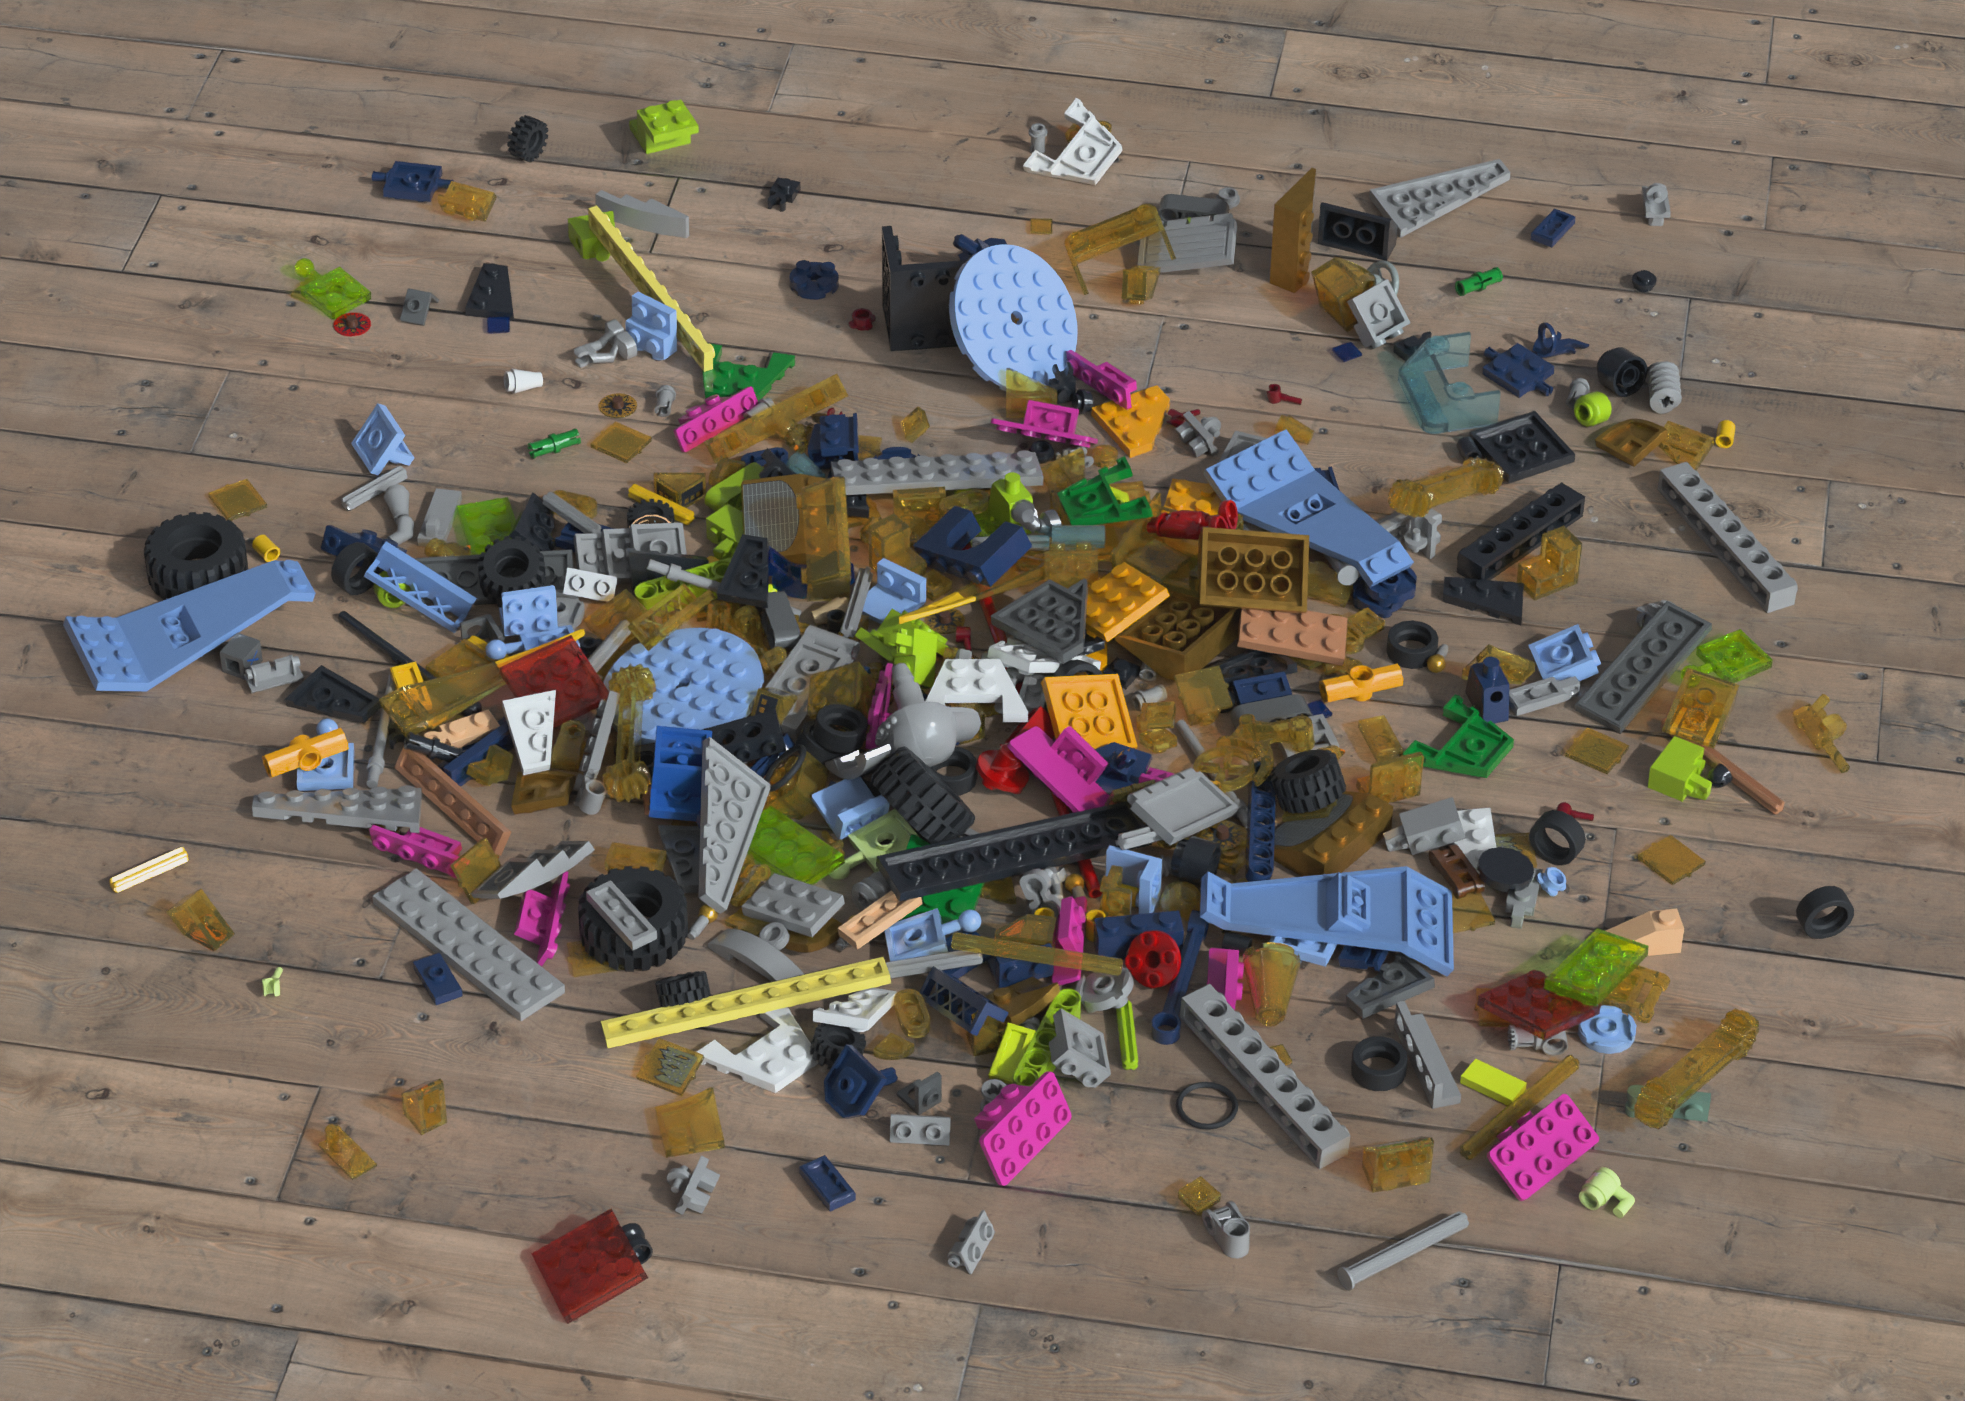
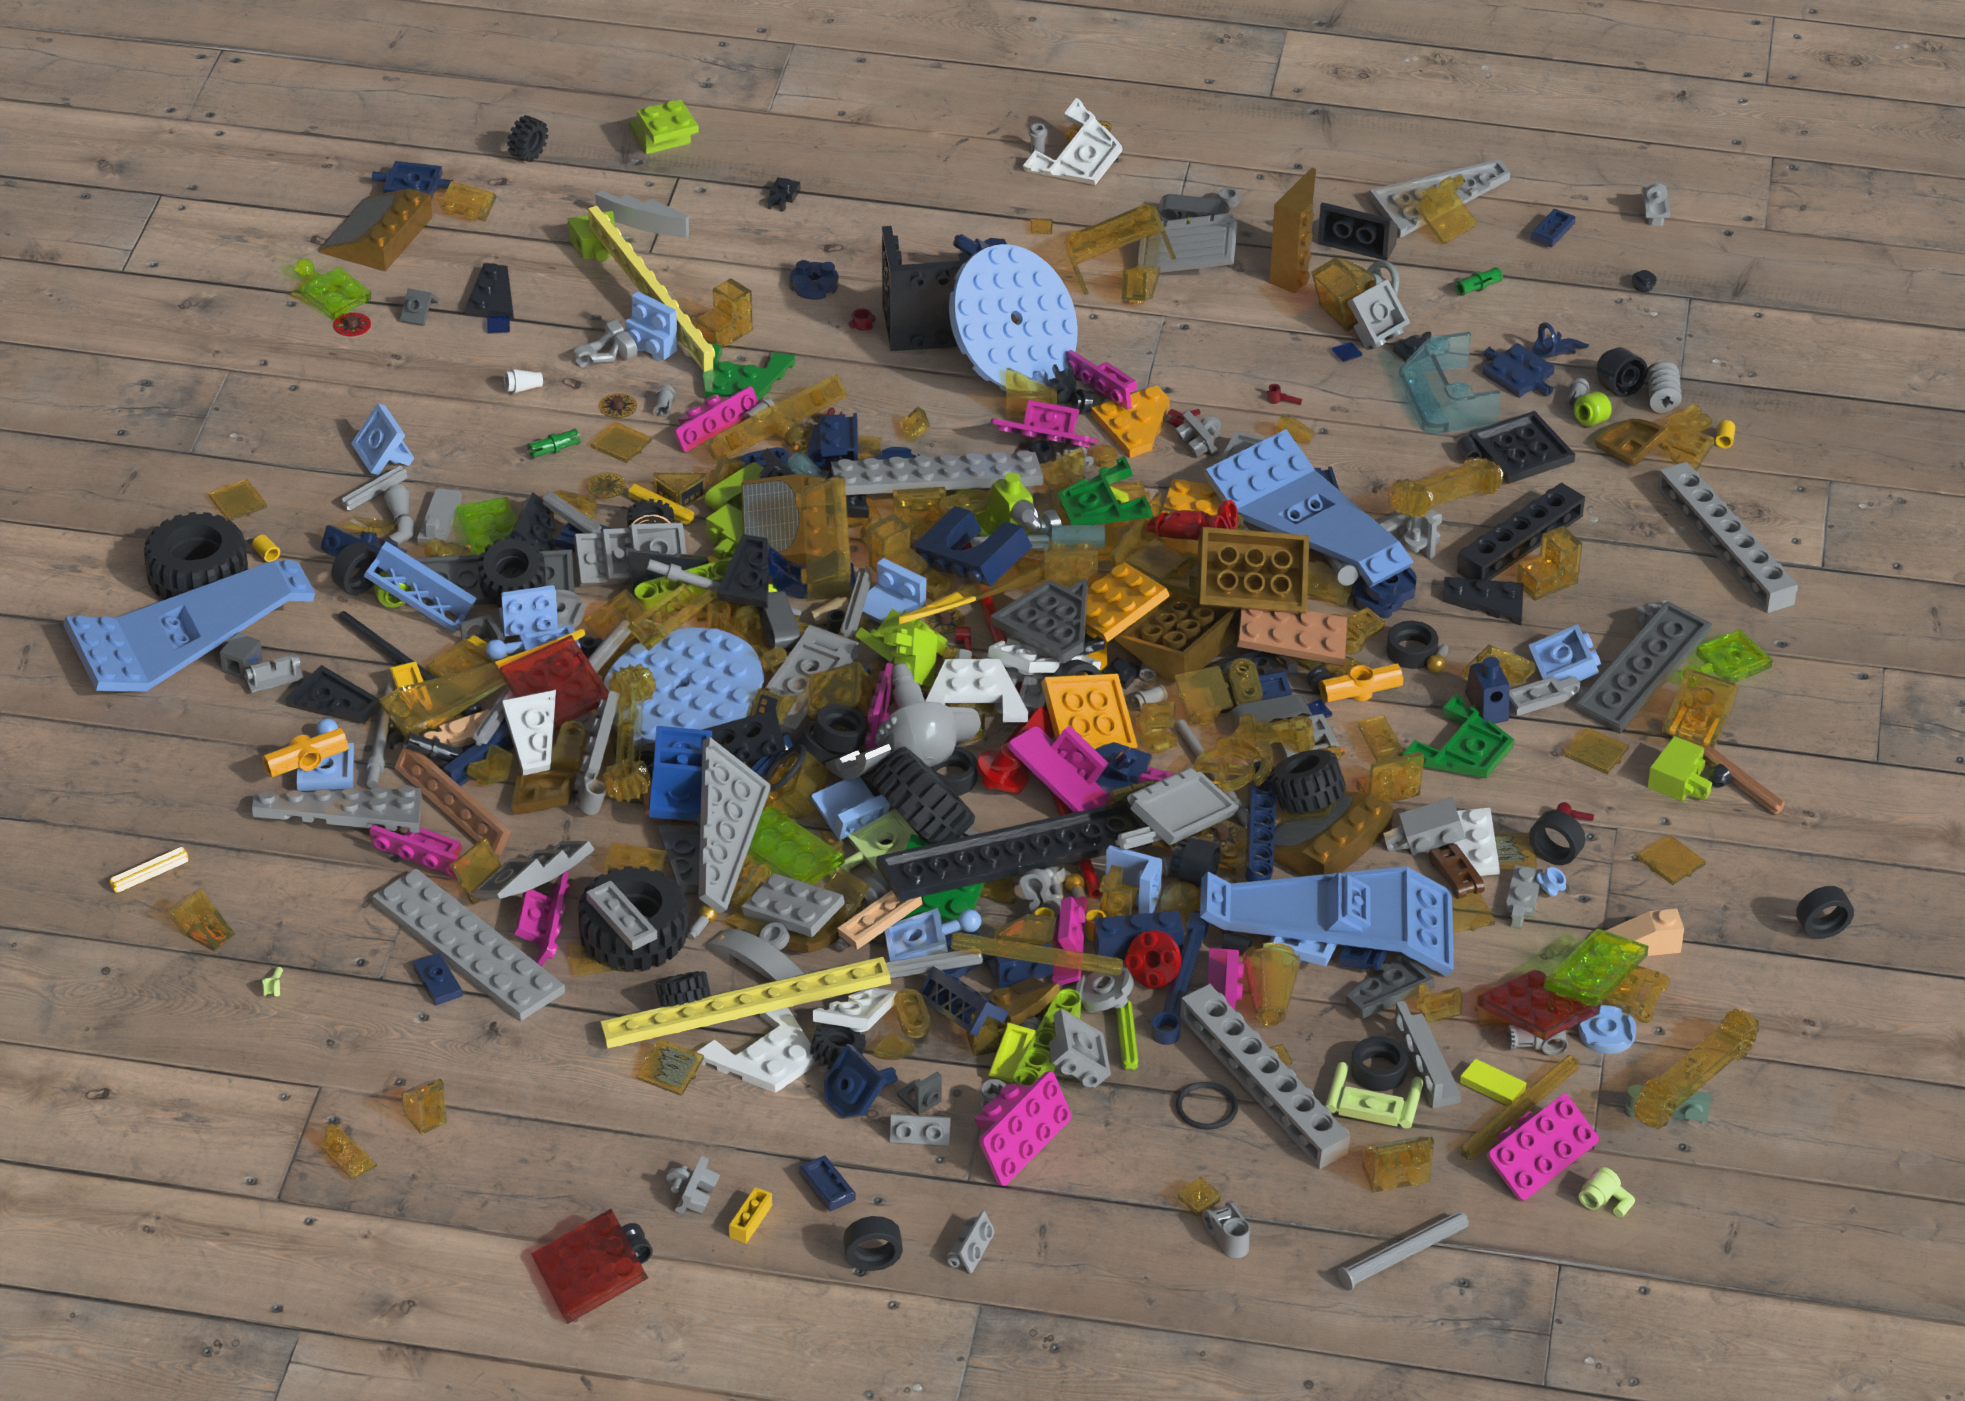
(370, 525): none -> clear yellow piece
(381, 228): none -> pearl gold slope
(492, 720): none -> light grey axle
(588, 584): hinge -> none
(606, 485): none -> clear yellow piece
(690, 1125): clear yellow plate -> none
(730, 314): none -> clear yellow brick
(750, 1215): none -> yellow piece
(851, 888): none -> clear yellow piece
(873, 1258): none -> black tyre
(1245, 681): none -> clear yellow plate
(1315, 675): none -> black bush
(1372, 1105): none -> yellowish green plate
(1440, 1004): none -> clear yellow bracket
(1445, 210): none -> clear yellow bracket
(1505, 869): black tile -> none
(1691, 418): none -> clear yellow plate
(1822, 731): clear yellow piece -> none

